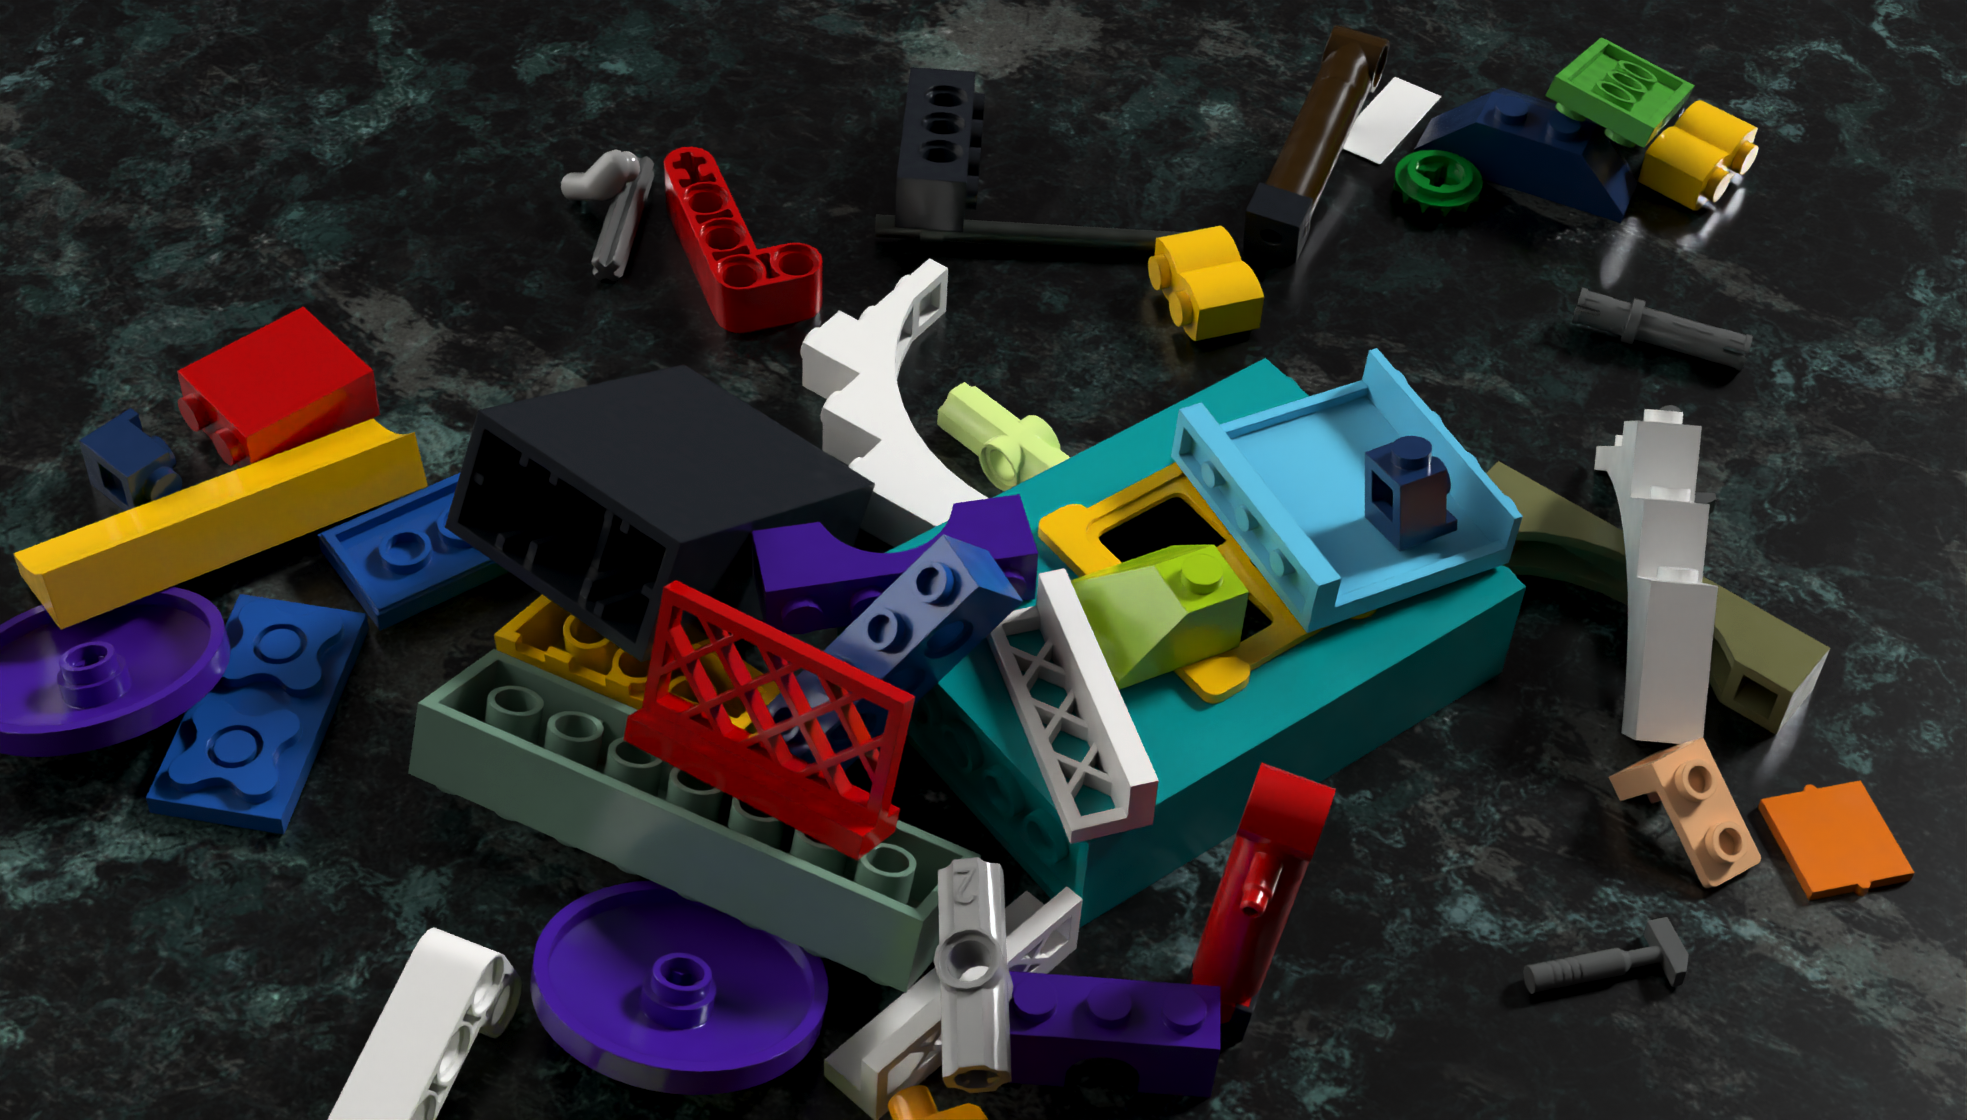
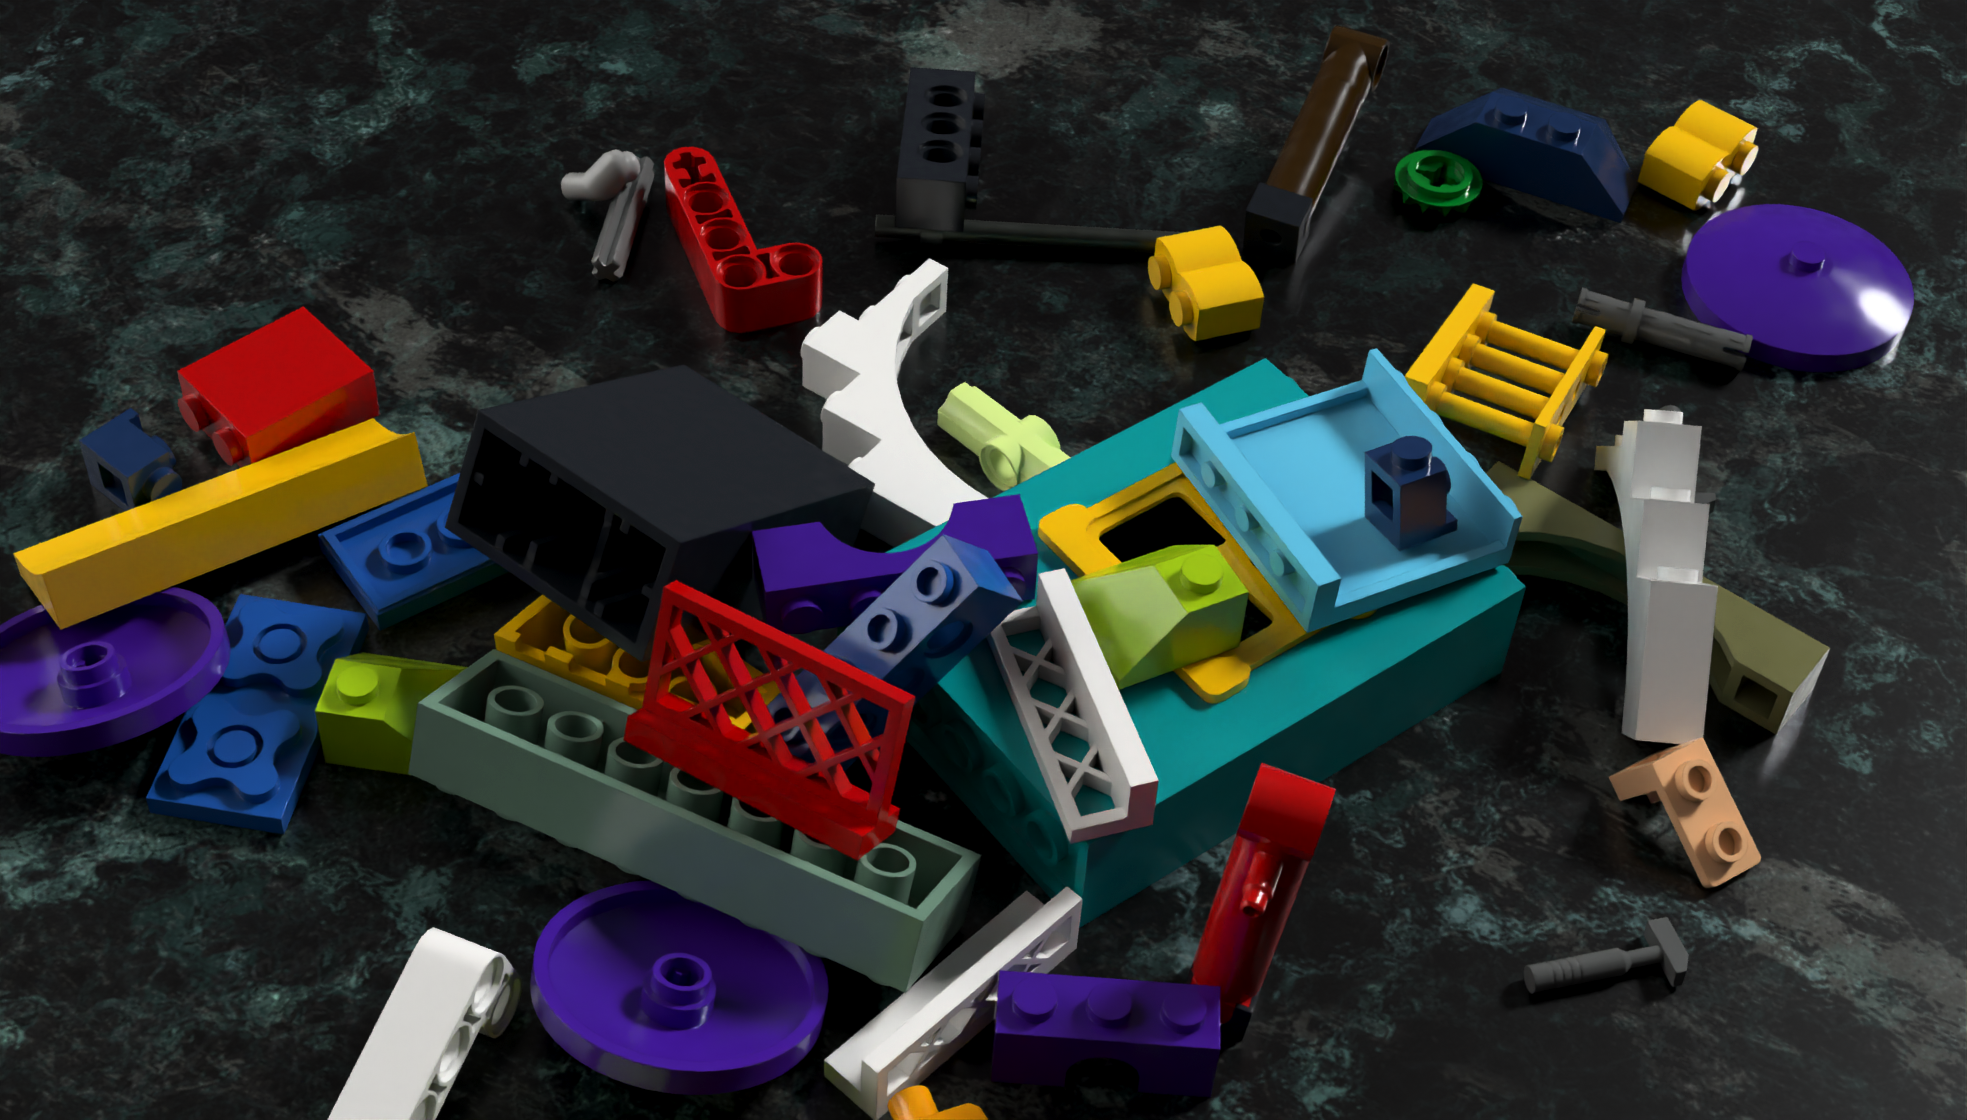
(372, 708): none -> lime slope
(977, 1011): light grey piece -> none
(1388, 119): white sticker -> none
(1463, 344): none -> yellow fence
(1619, 93): bright green plate -> none
(1800, 284): none -> dark purple dish
(1835, 840): orange piece -> none

